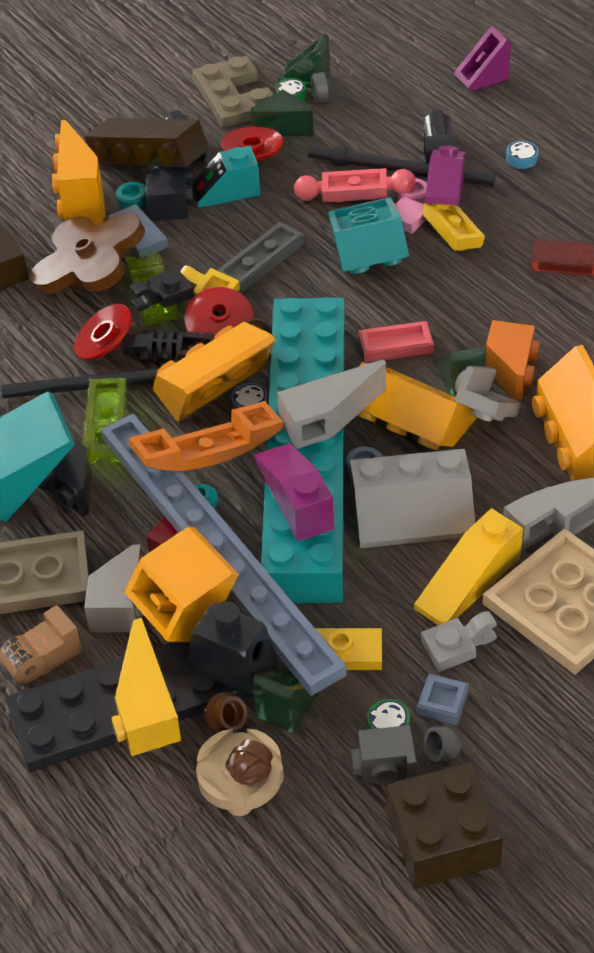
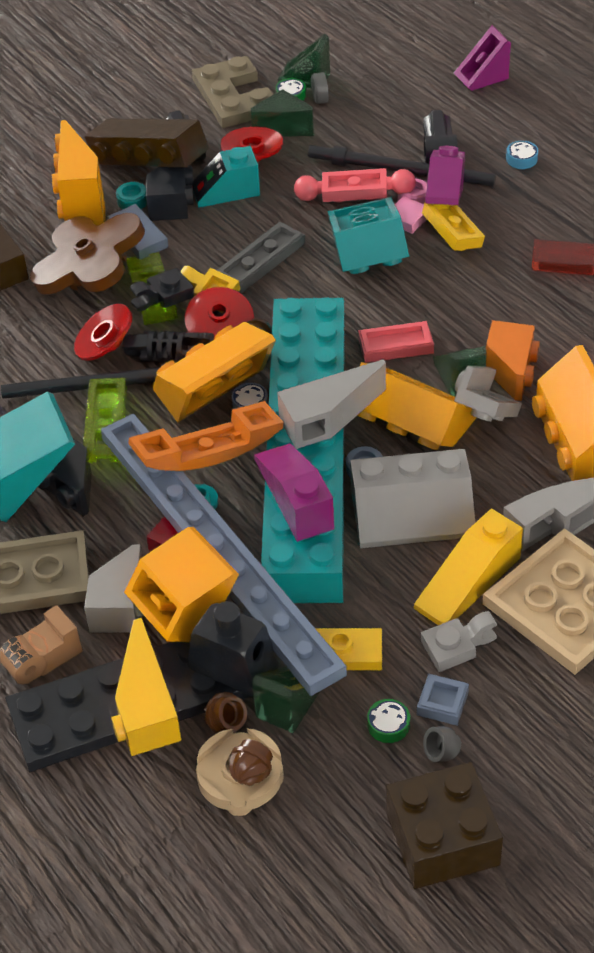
(384, 755): dark grey brick -> none

